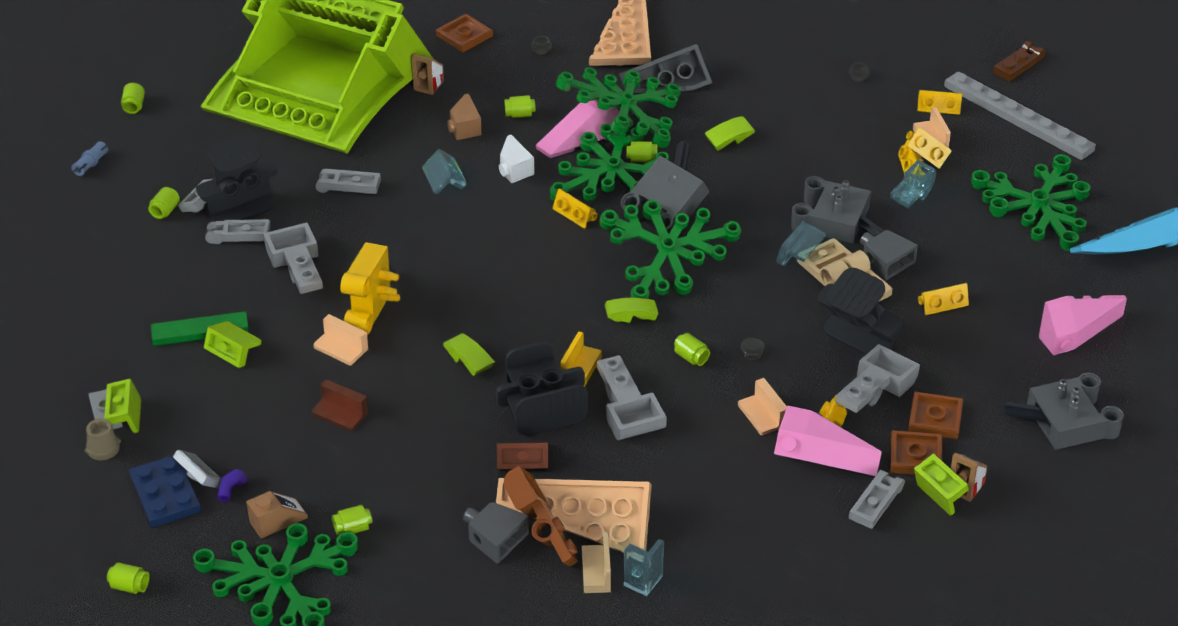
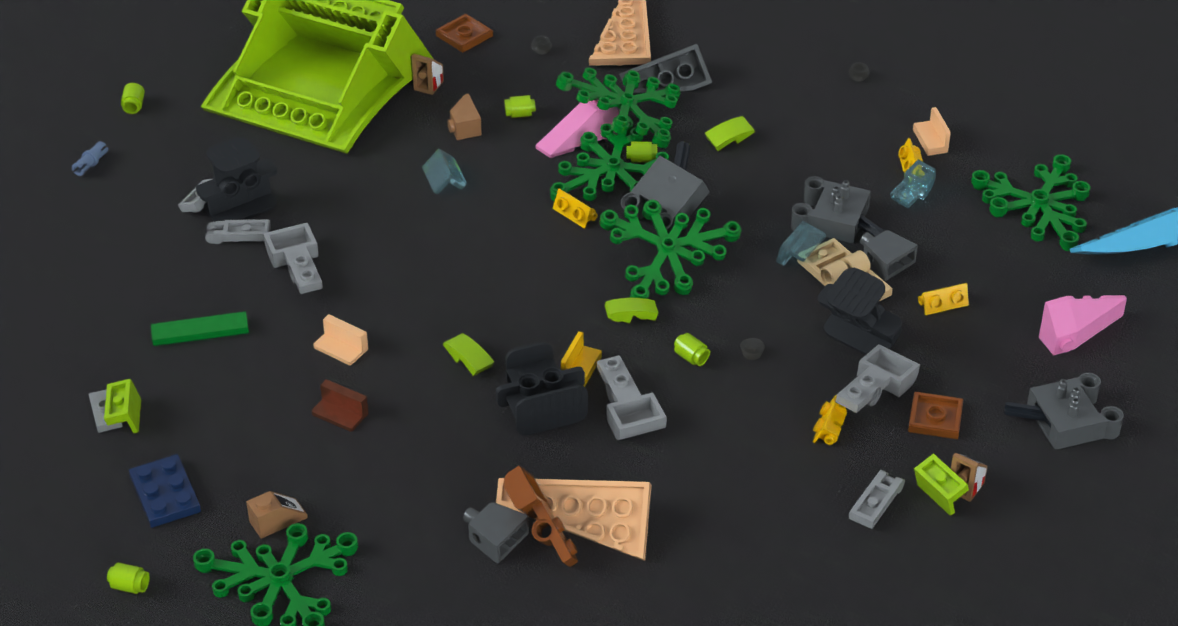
(101, 440): dark tan piece -> none
(163, 203): lime brick -> none
(197, 469): light grey plate -> none
(230, 342): lime panel -> none
(233, 478): dark purple arm -> none
(348, 181): light grey plate -> none
(352, 520): lime brick -> none
(369, 286): yellow piece -> none
(515, 161): white slope -> none
(522, 454): copper panel -> none
(597, 567): tan panel -> none
(643, 568): clear light blue panel -> none
(764, 408): light nougat panel -> none
(817, 440): bright pink wedge -> none
(911, 449): dark orange tile -> none
(927, 147): yellow hinge -> none
(944, 101): yellow hinge -> none
(1019, 61): reddish brown plate -> none
(1020, 115): light grey plate -> none

